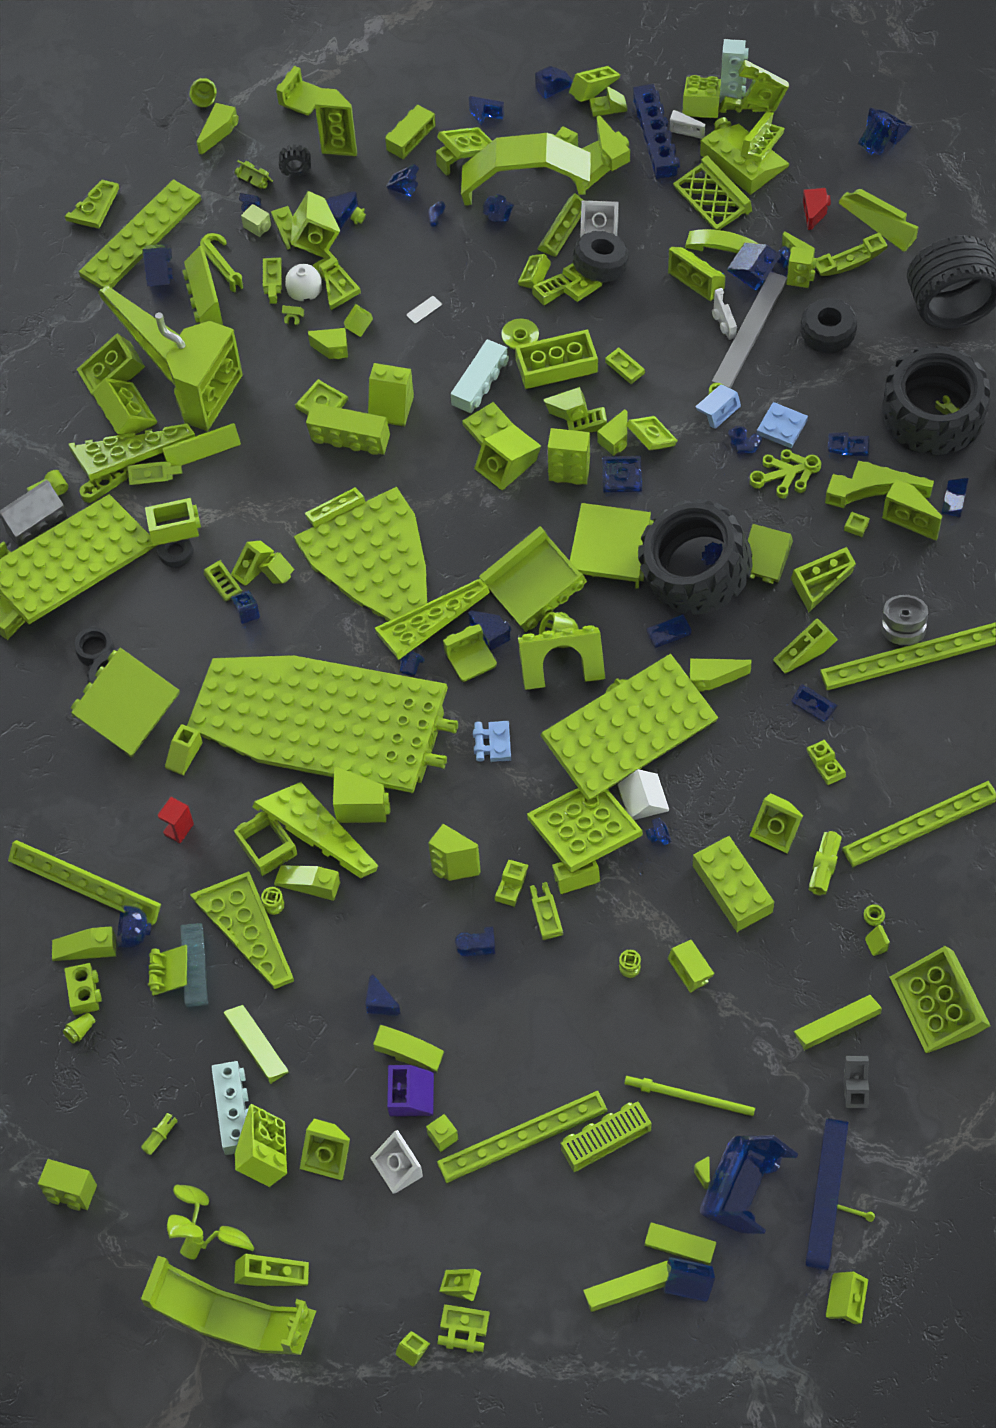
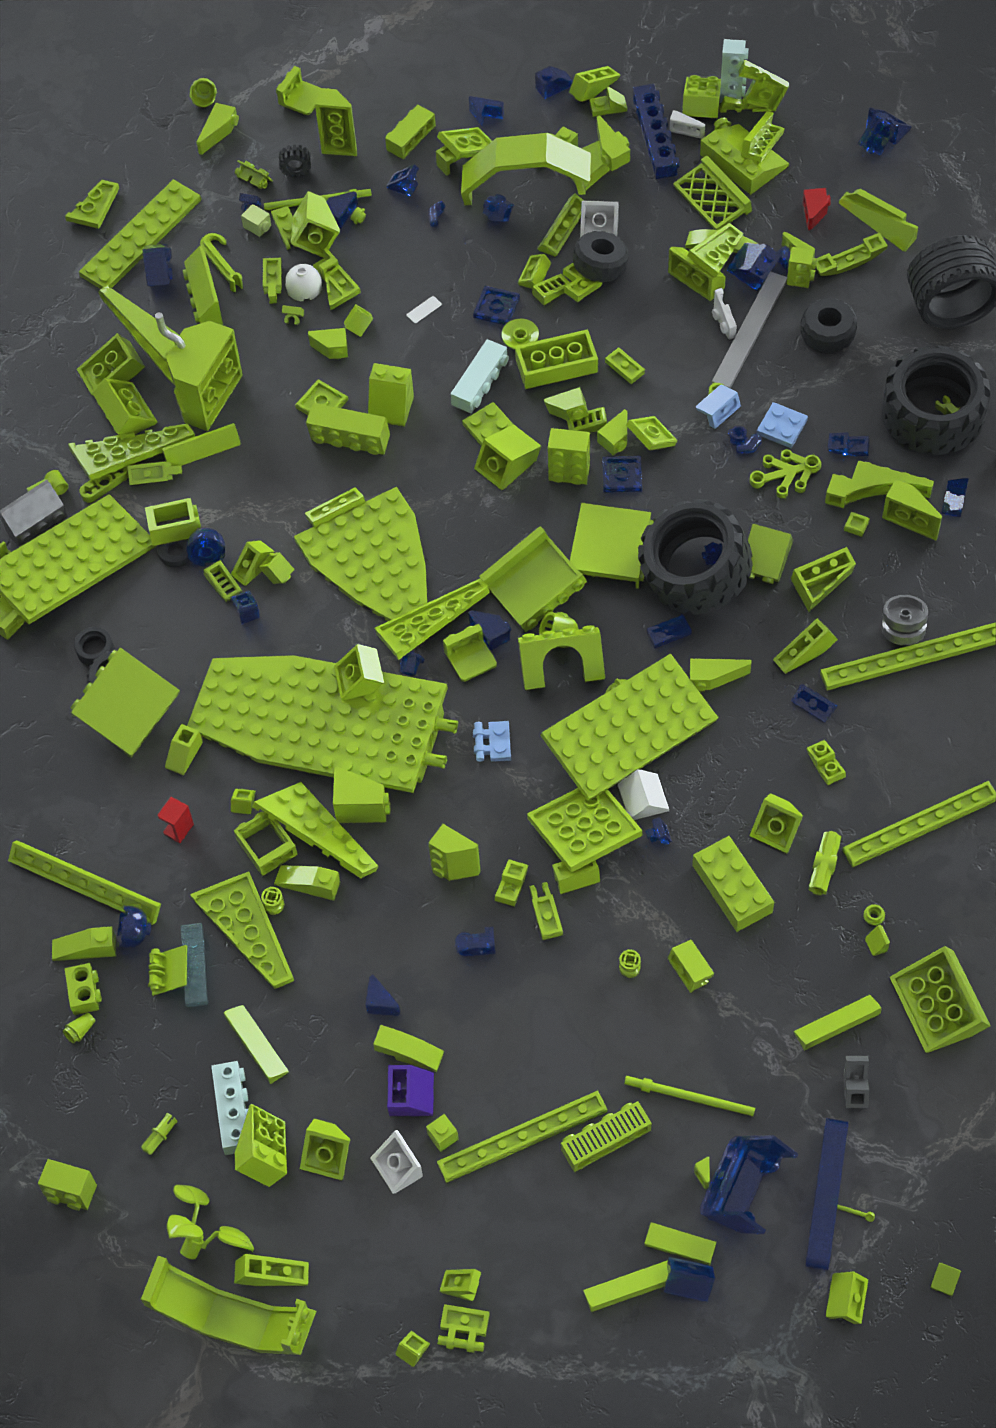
(205, 546): none -> clear blue cylinder
(242, 801): none -> lime slope
(296, 202): none -> lime bar
(358, 672): none -> lime slope
(496, 305): none -> clear blue tile
(716, 249): none -> lime wing
(945, 1279): none -> lime slope

